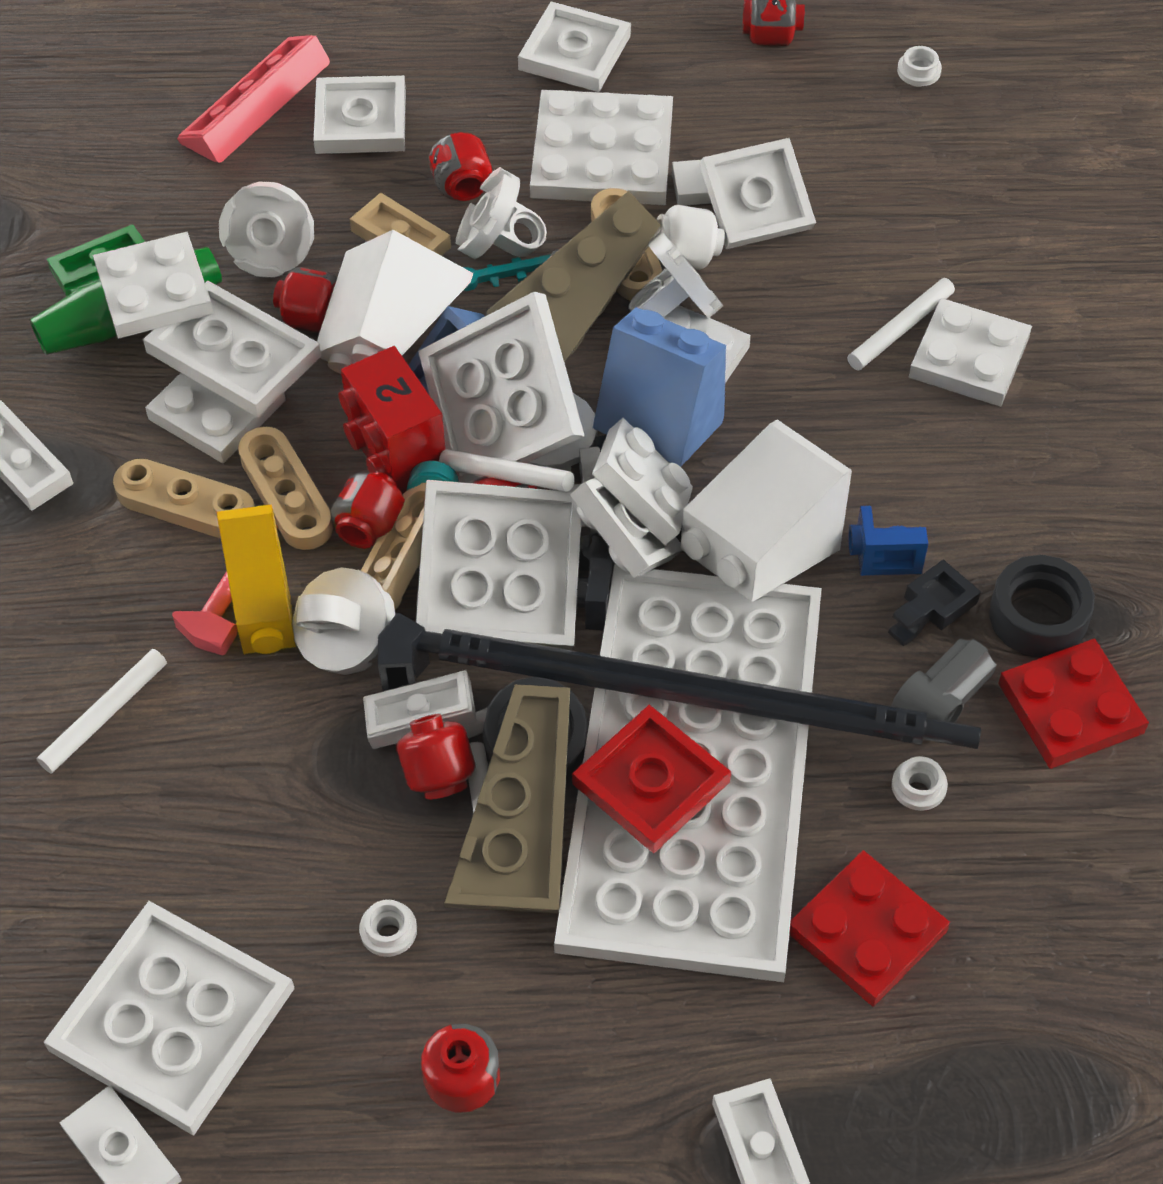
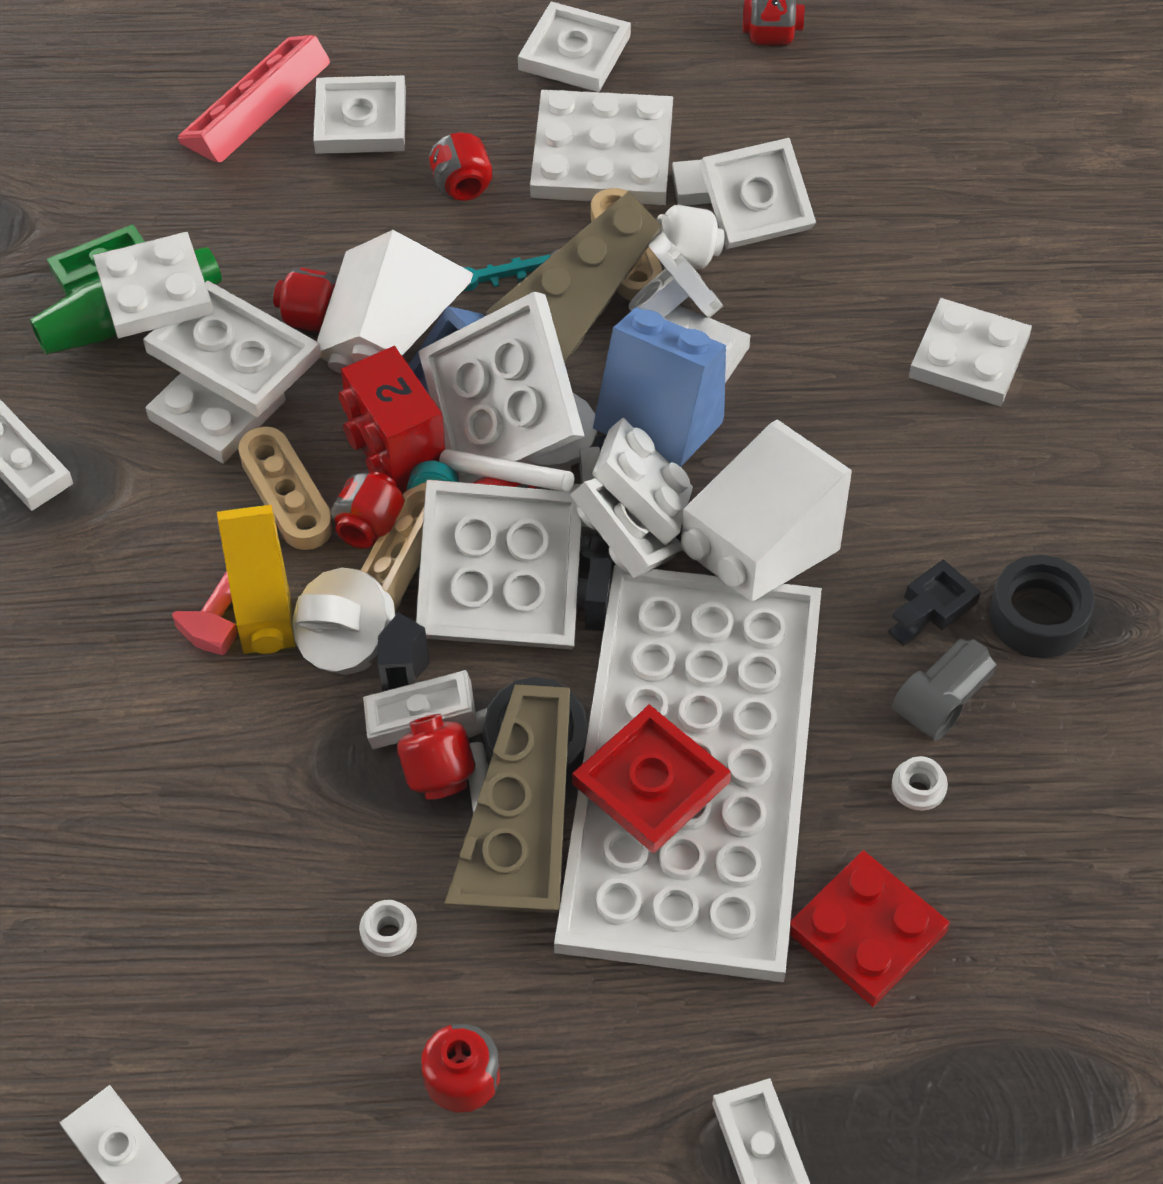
(101, 711): white bar -> none
(158, 496): tan plate -> none
(170, 1017): white plate -> none
(266, 229): white tile -> none
(385, 214): tan plate -> none
(495, 217): white tile -> none
(696, 688): black axle -> none
(887, 550): blue bracket -> none
(900, 324): white bar -> none
(919, 66): white plate -> none
(1072, 703): red plate -> none

